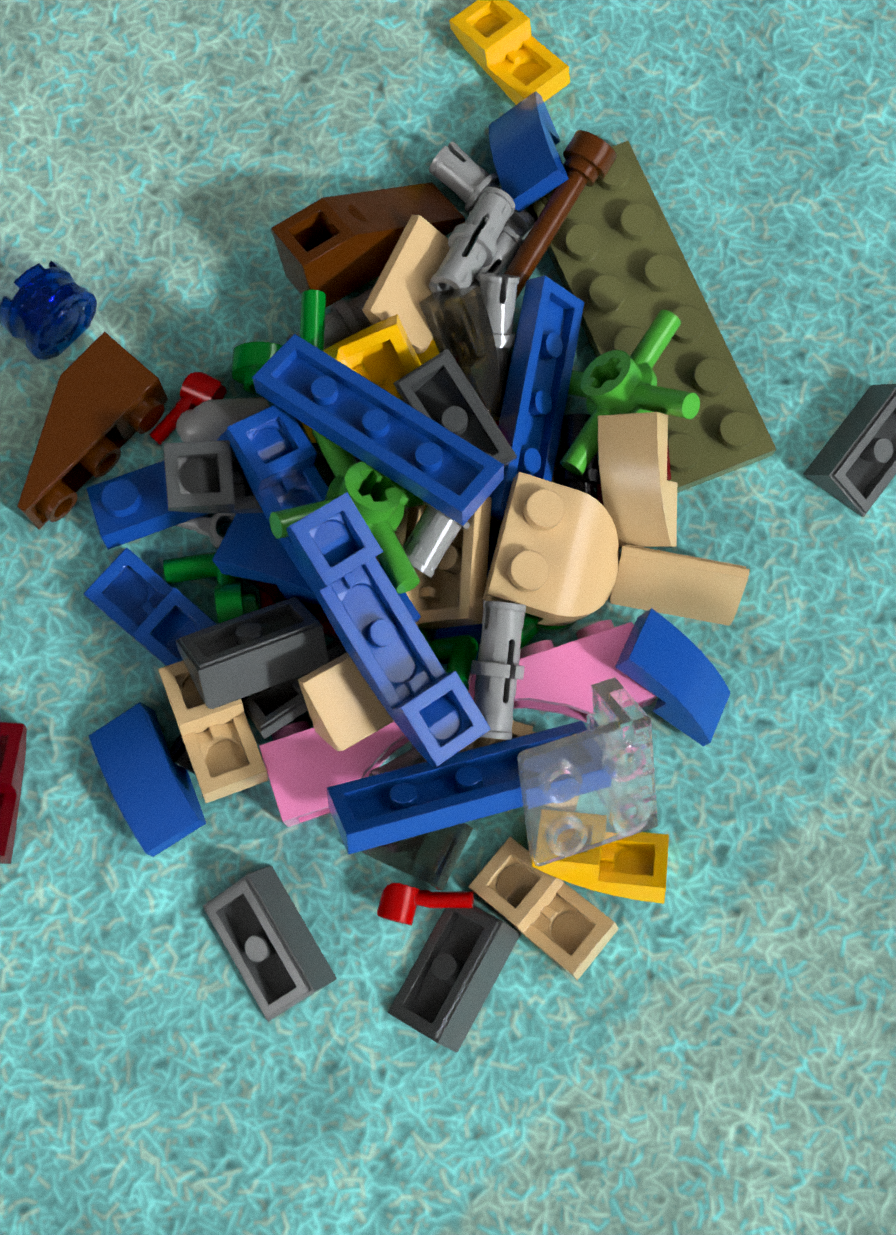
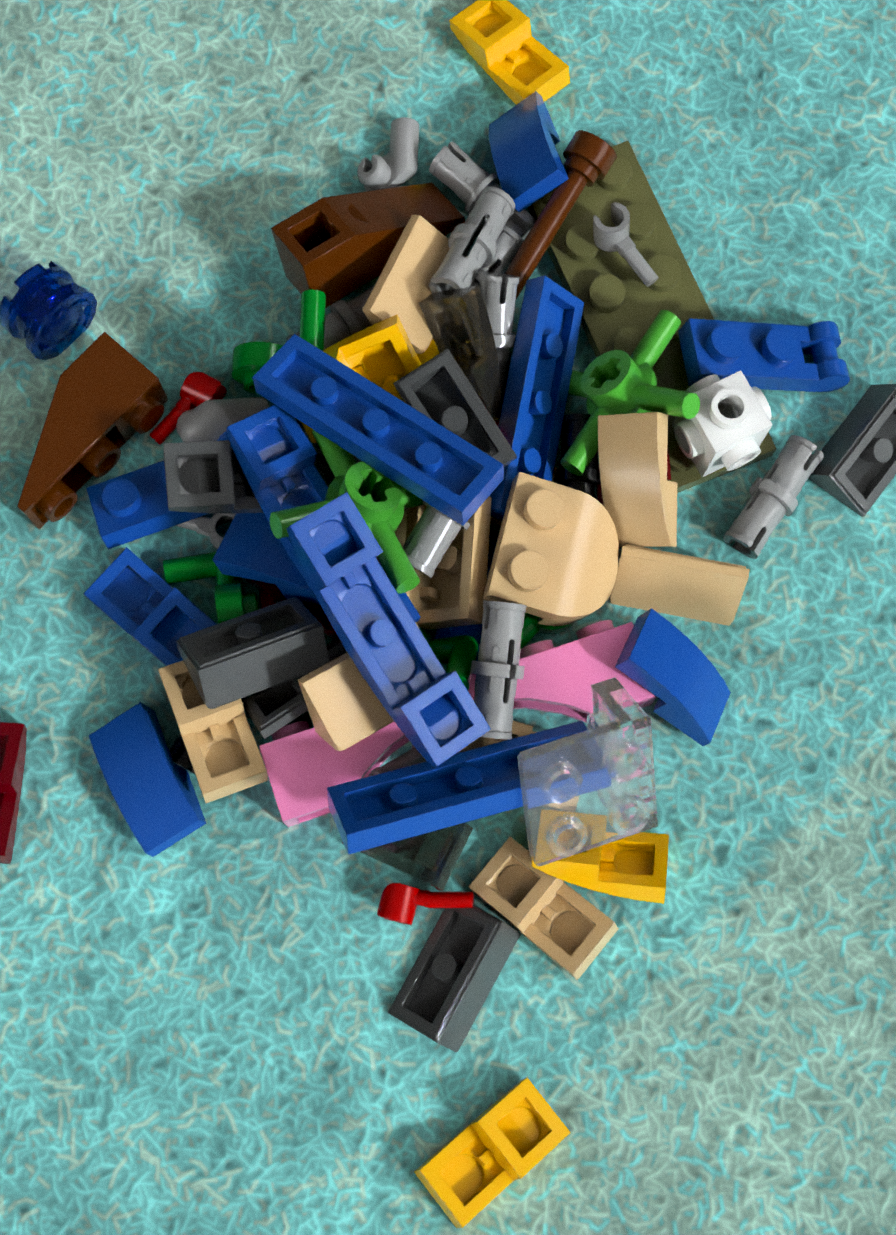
(269, 942): dark grey slope -> none
(398, 164): none -> light grey arm
(492, 1152): none -> yellow slope
(617, 239): none -> light grey hand
(727, 426): none -> white brick
(765, 354): none -> blue plate
(773, 496): none -> light grey pin

